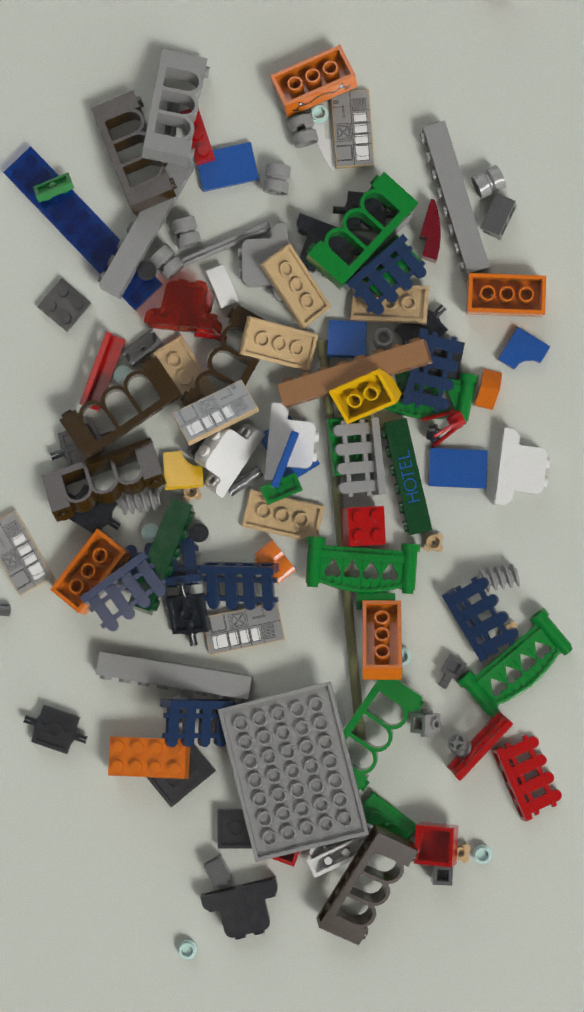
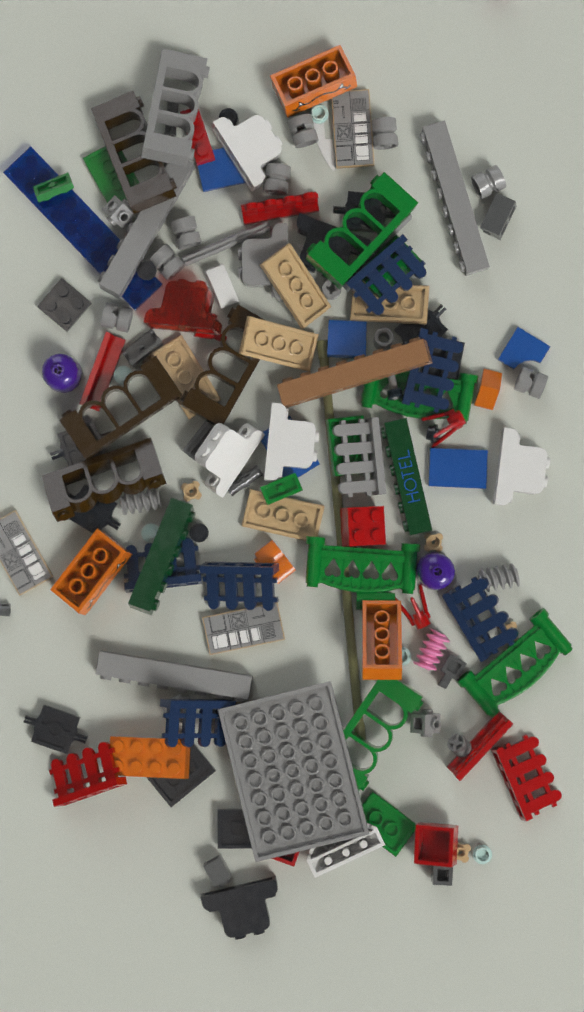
(69, 376): none -> dark purple cylinder
(94, 776): none -> red fence
(105, 175): none -> green tile
(117, 317): none -> light grey wheel
(118, 212): none -> light grey brick
(129, 582): dark blue fence -> none
(180, 473): yellow tile -> none
(187, 949): light aqua plate -> none
(188, 613): black plate -> none
(215, 412): tile -> none
(229, 114): none -> black plate
(248, 146): none -> white brick
(280, 208): none -> red fence
(284, 459): blue tile -> none
(330, 292): none -> light grey wheel
(352, 926): dark brown fence -> none
(365, 395): yellow slope -> none
(384, 130): none -> light grey wheel
(420, 618): none -> red plant
(426, 569): none -> dark purple cylinder
(431, 233): dark red slope -> none
(432, 650): none -> bright pink piece
(505, 295): orange brick -> none
(531, 382): none -> light grey wheel

